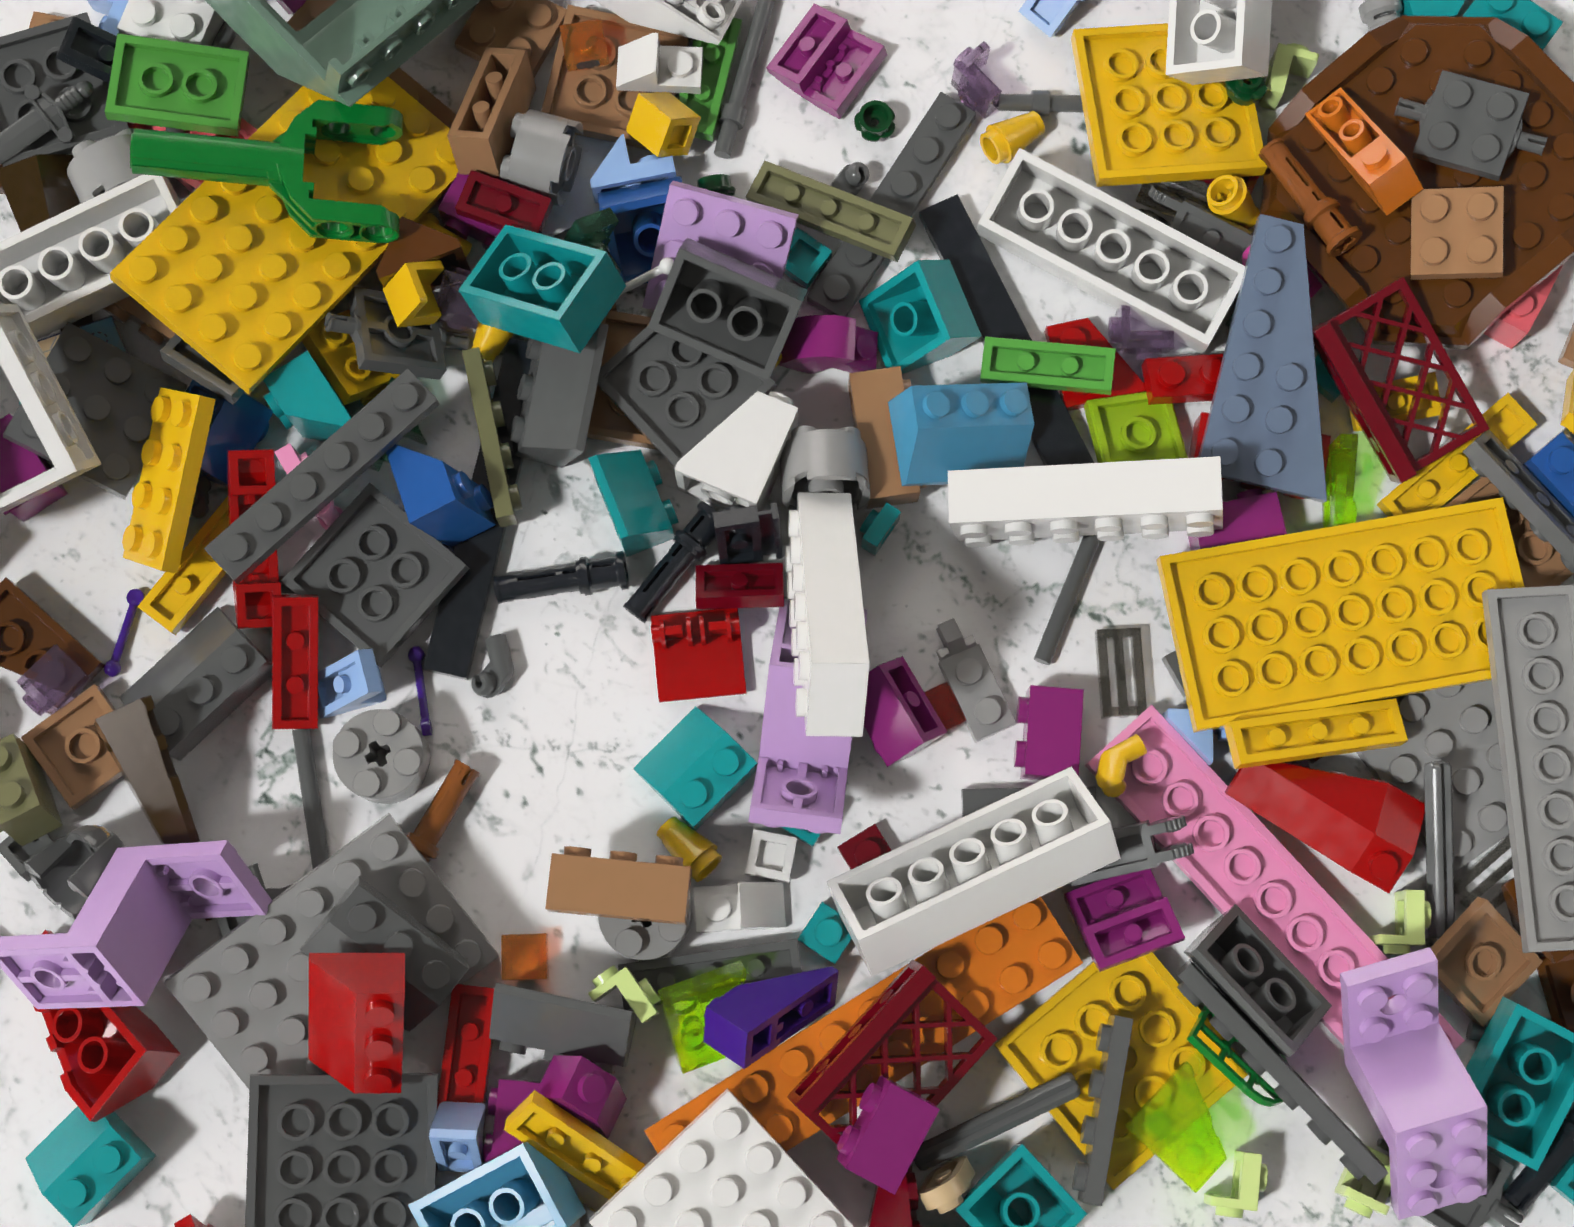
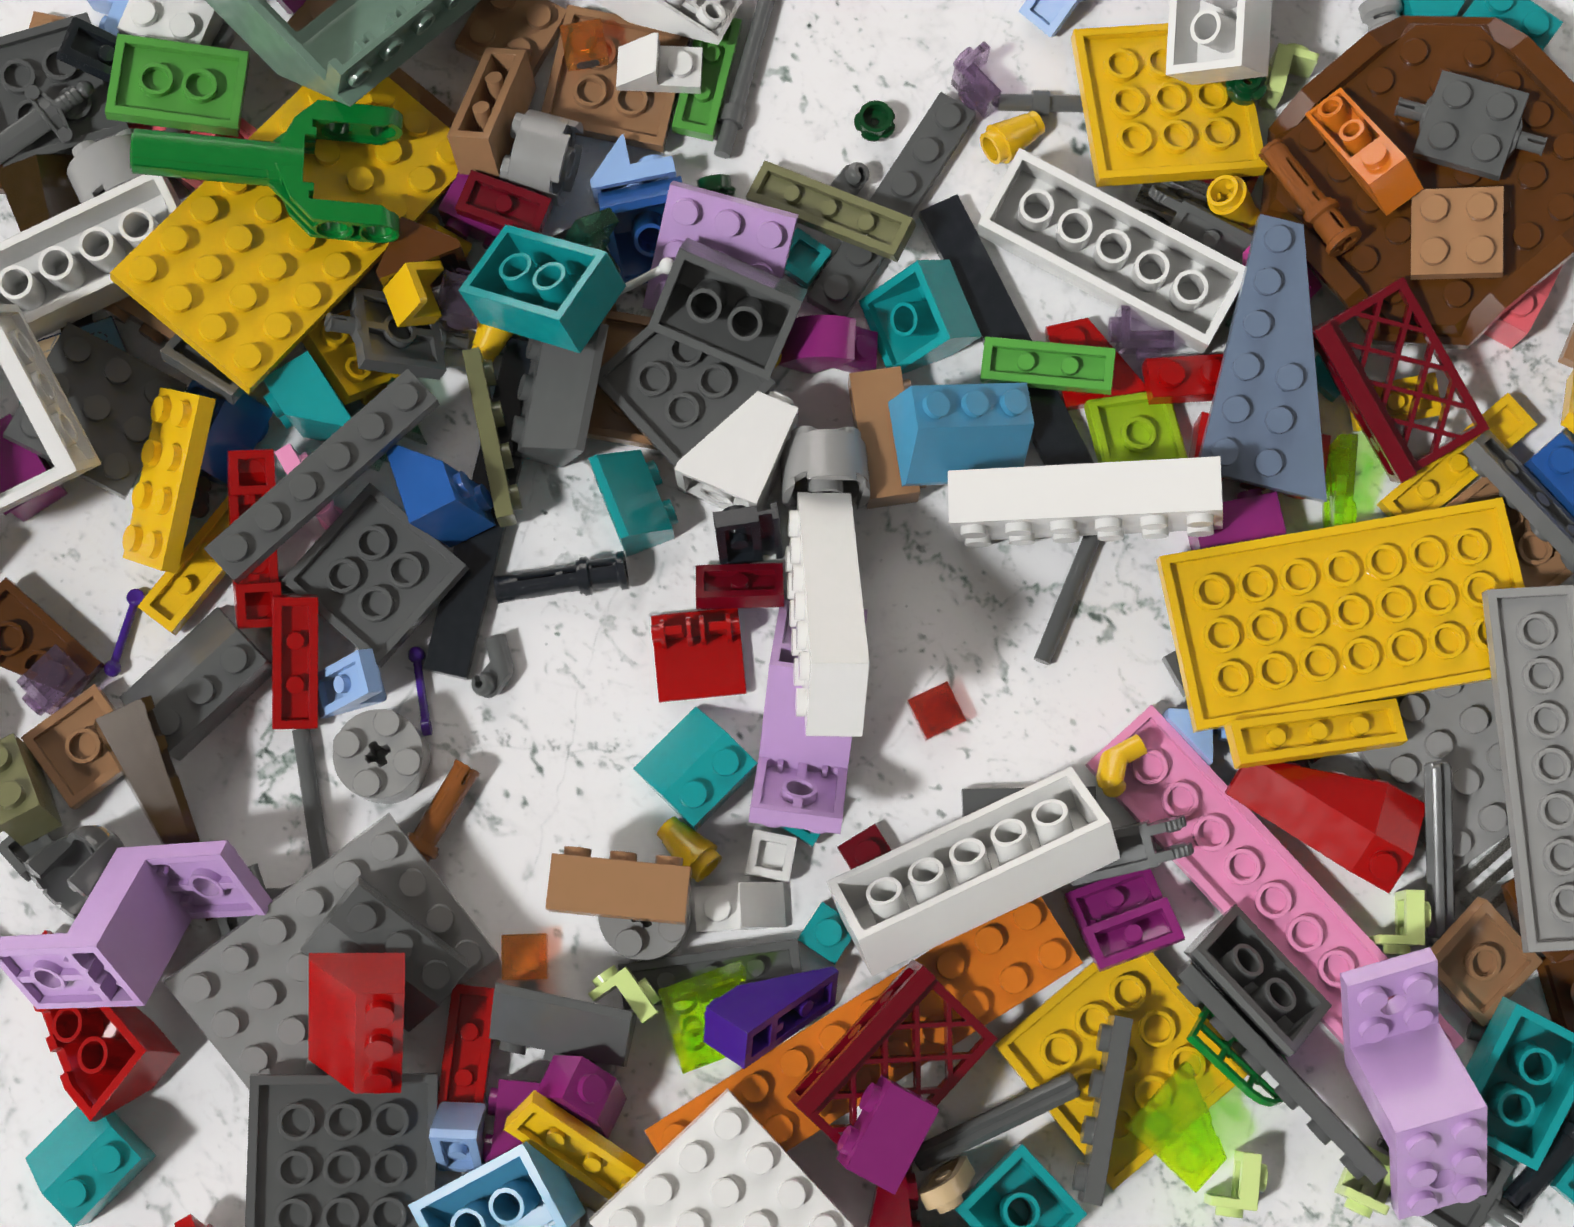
(663, 124): yellow panel -> none
(688, 546): black pin -> none
(826, 61): magenta slope -> none
(878, 527): teal plate -> none
(899, 712): magenta brick -> none
(972, 683): light grey hinge -> none
(1050, 731): magenta brick -> none
(1123, 709): clear smoke tile -> none

